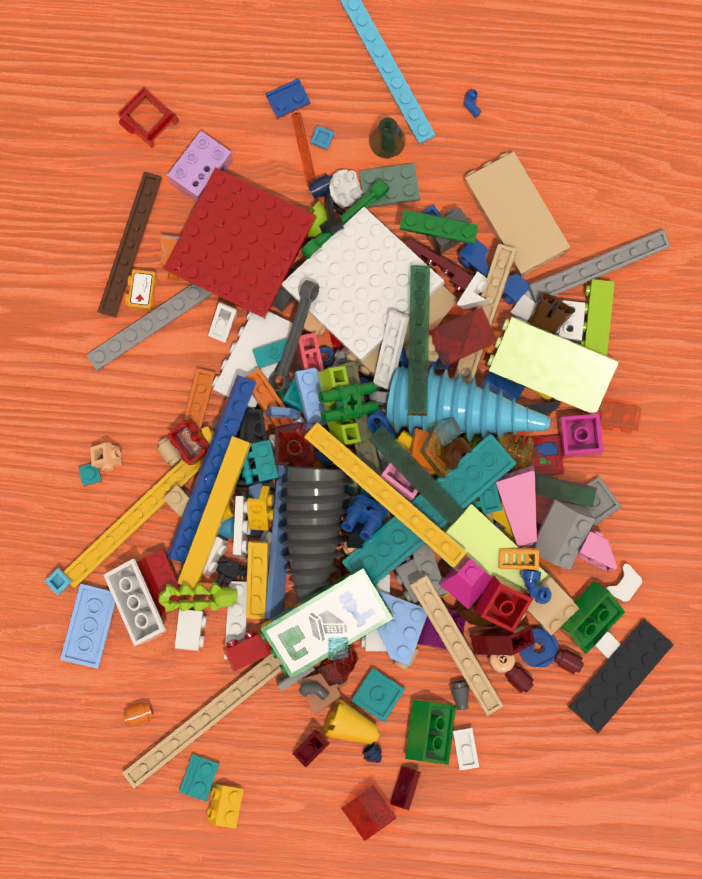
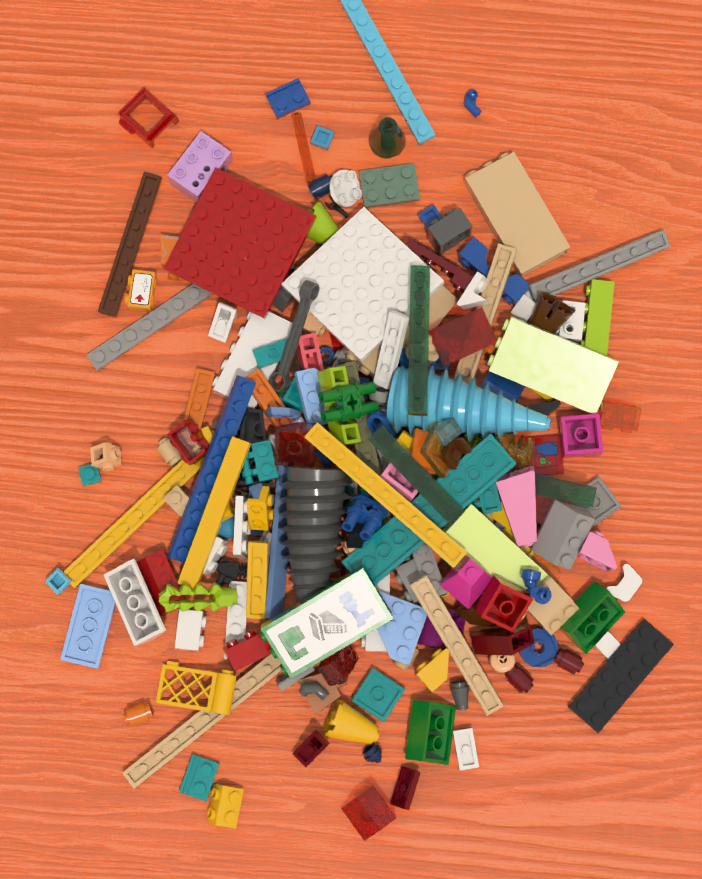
(220, 694): none -> yellow piece
(333, 224): black piece -> none
(337, 648): clear light blue slope -> none
(373, 195): green piece -> none
(435, 672): none -> yellow slope
(439, 227): green plate -> none
(527, 566): light orange slope -> none

